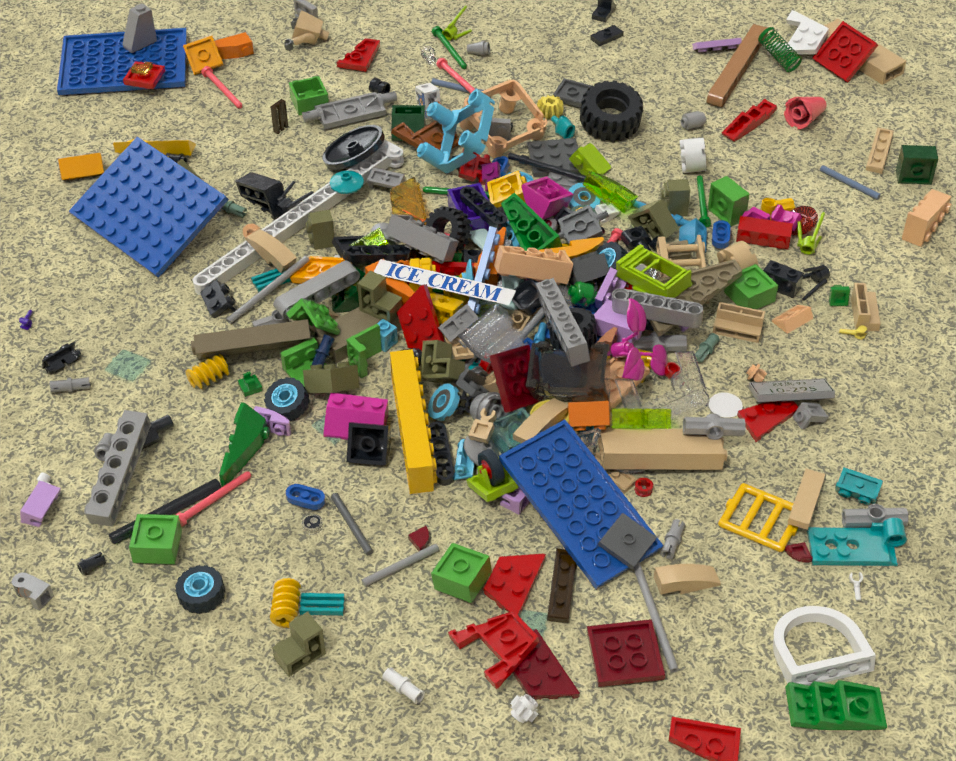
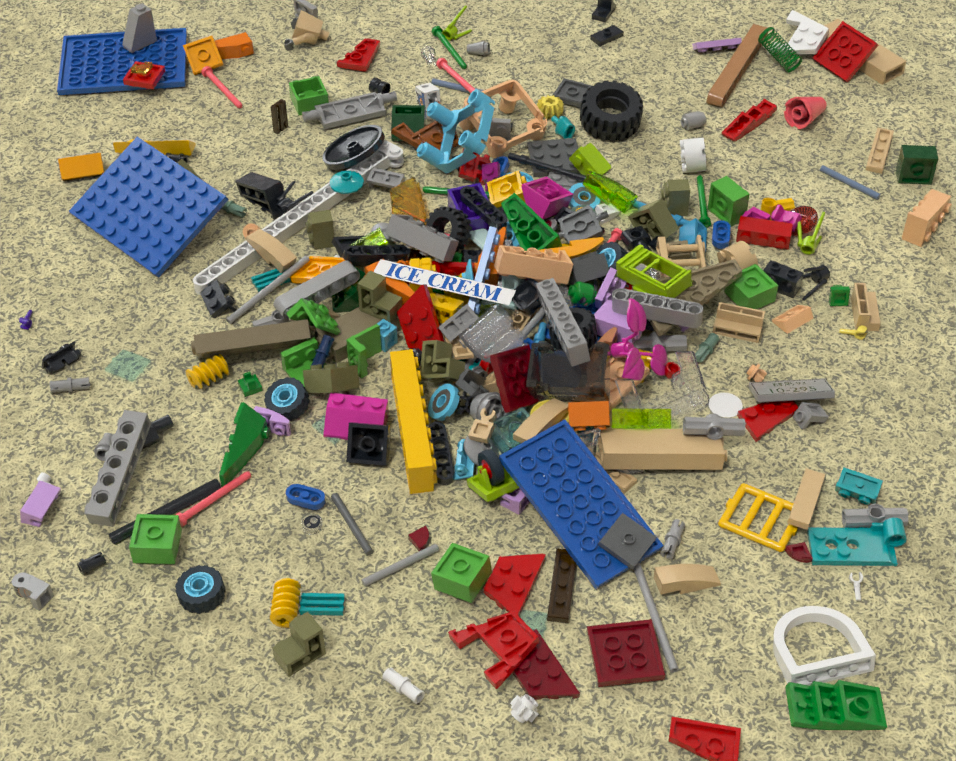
(643, 482): red bush -> none

